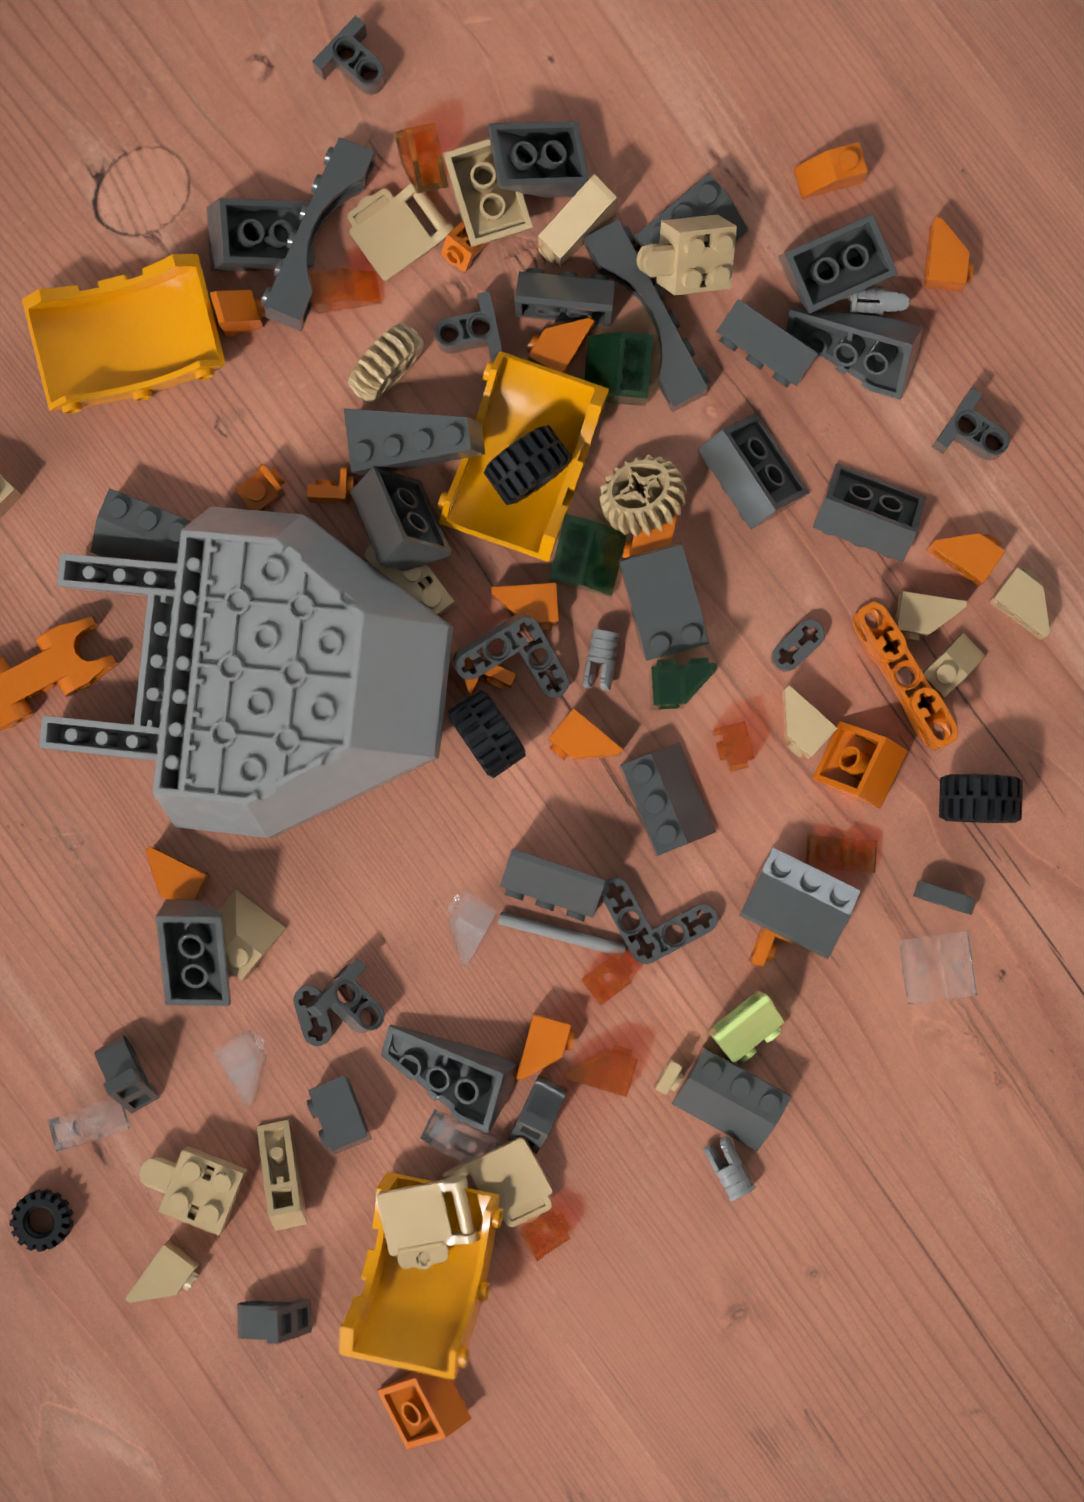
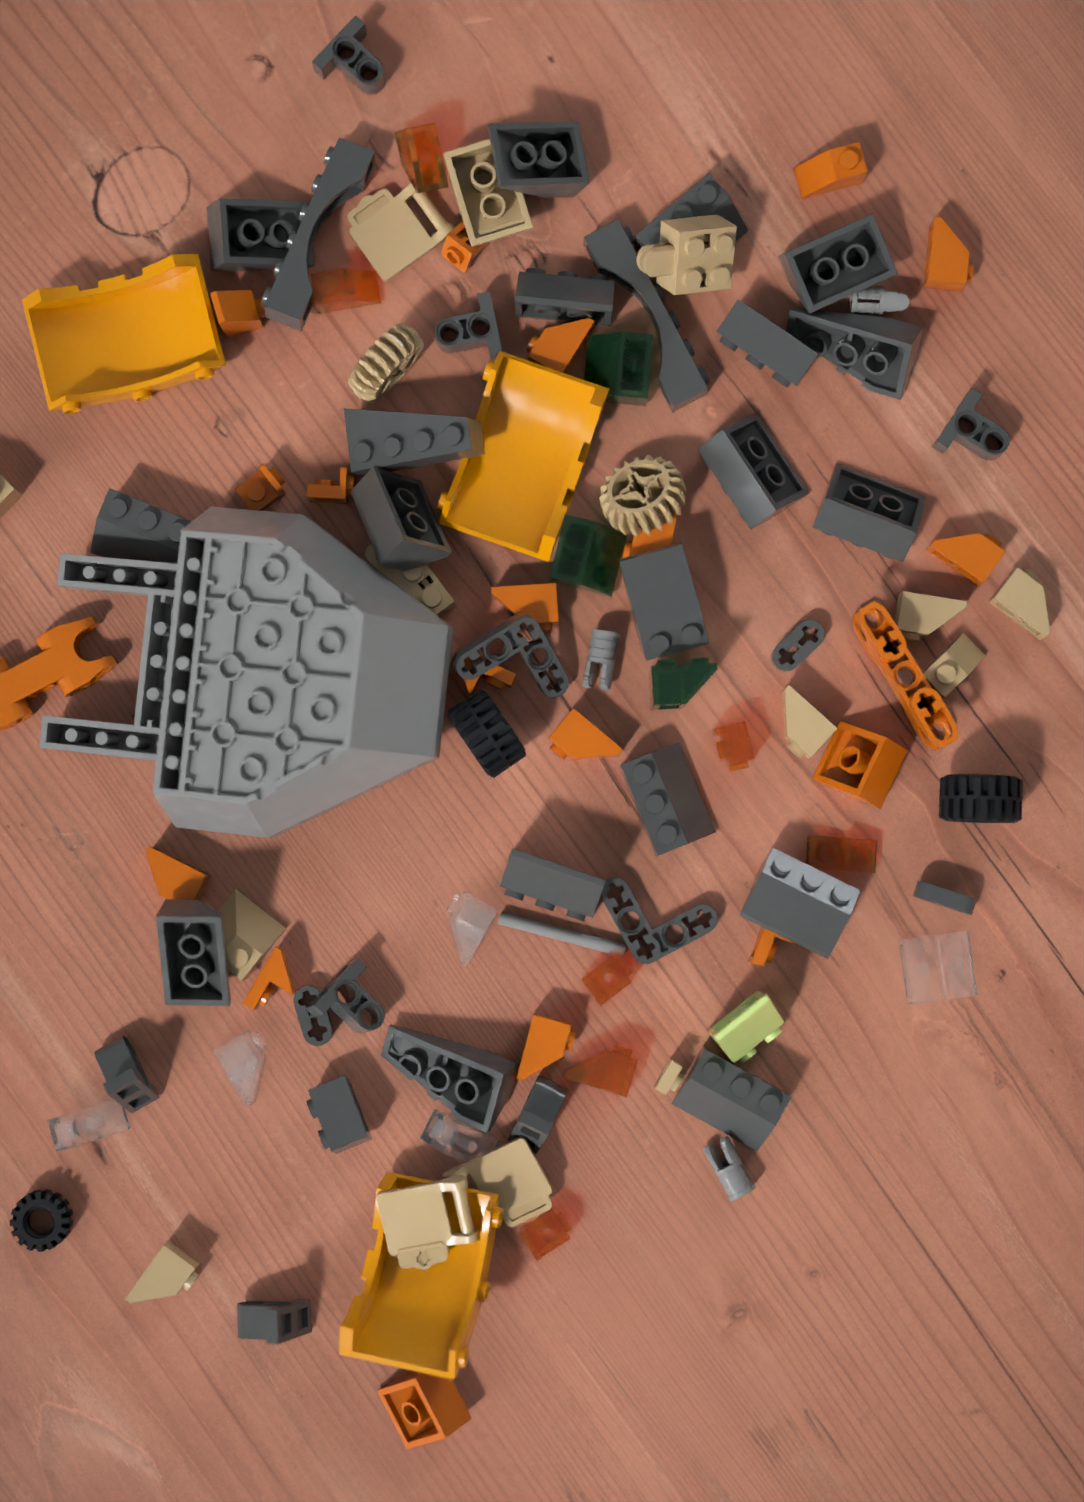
(193, 1190): tan brick -> none
(274, 971): none -> orange slope
(281, 1176): tan slope -> none
(527, 464): black tyre -> none
(581, 216): tan slope -> none

